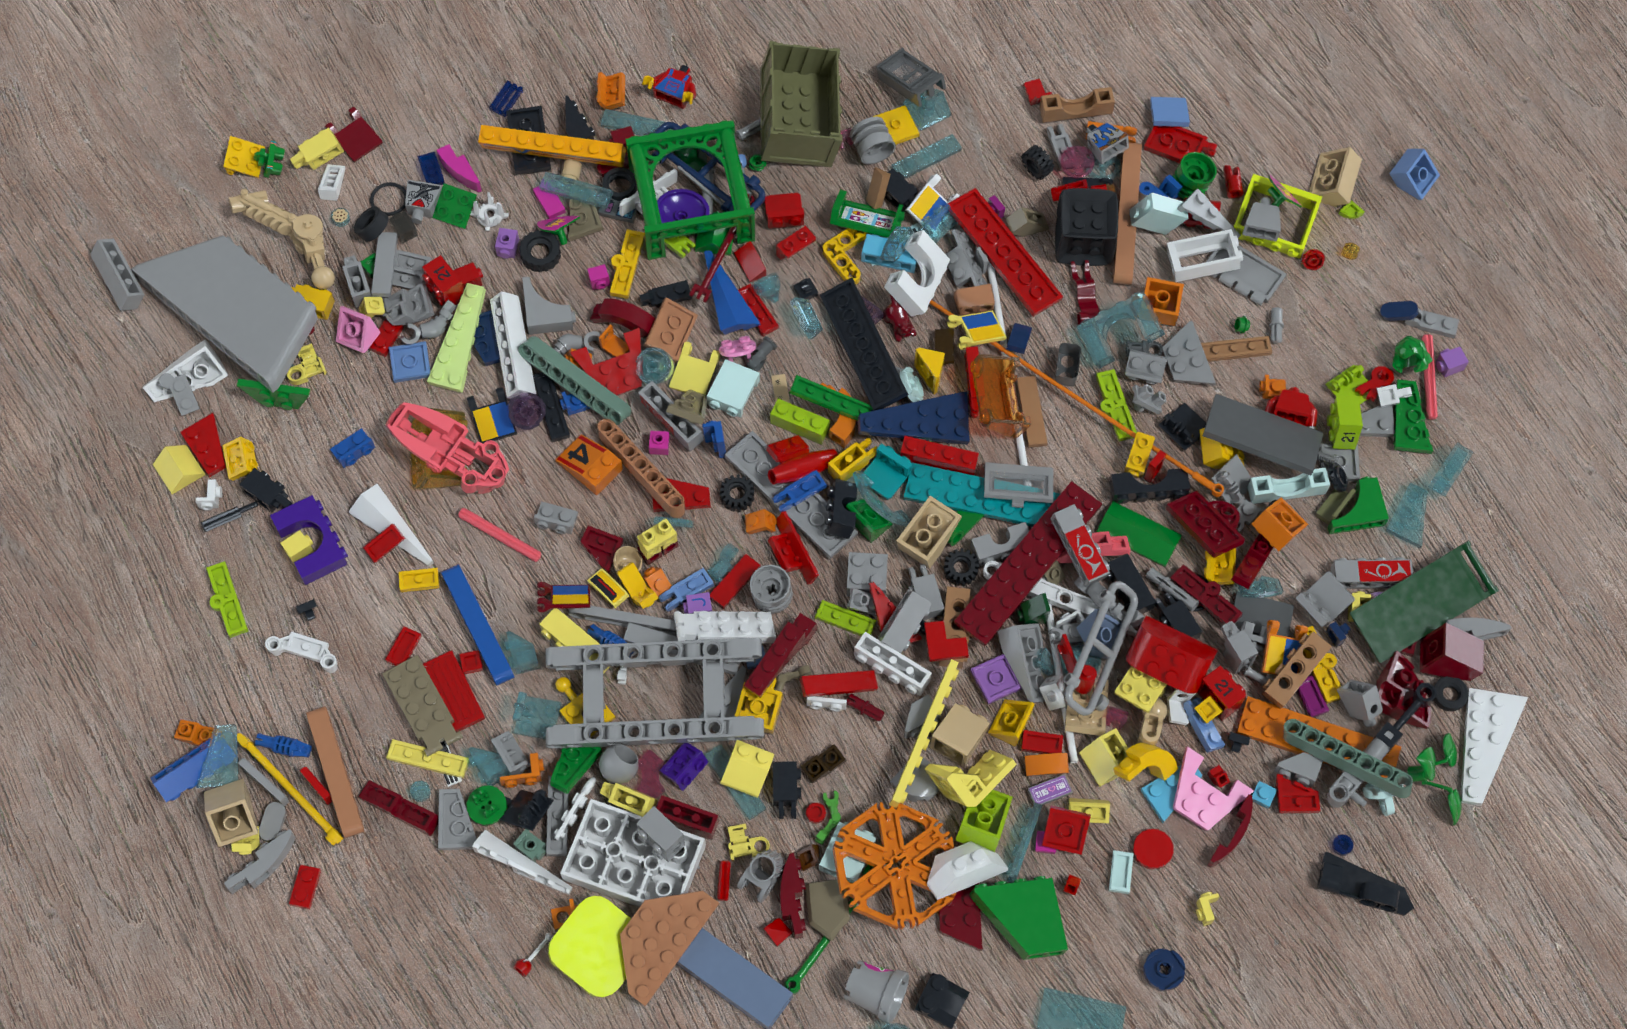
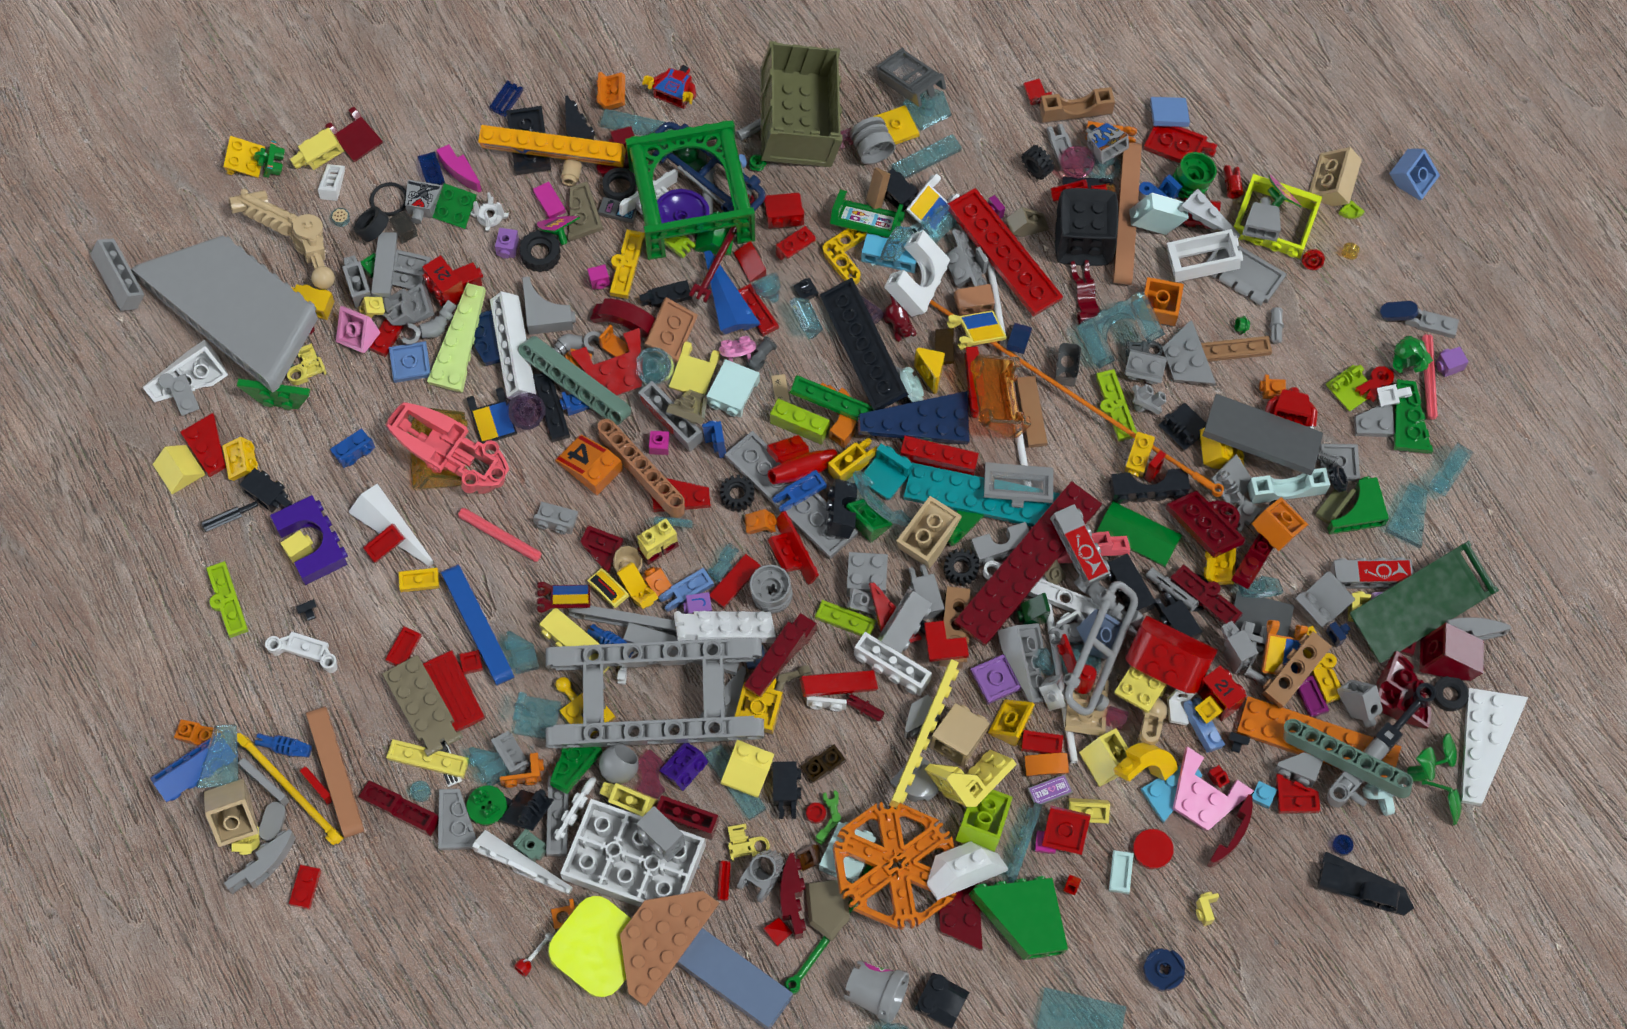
(214, 492): white bracket -> none
(576, 190): clear light blue plate -> none
(1345, 422): lime brick -> none

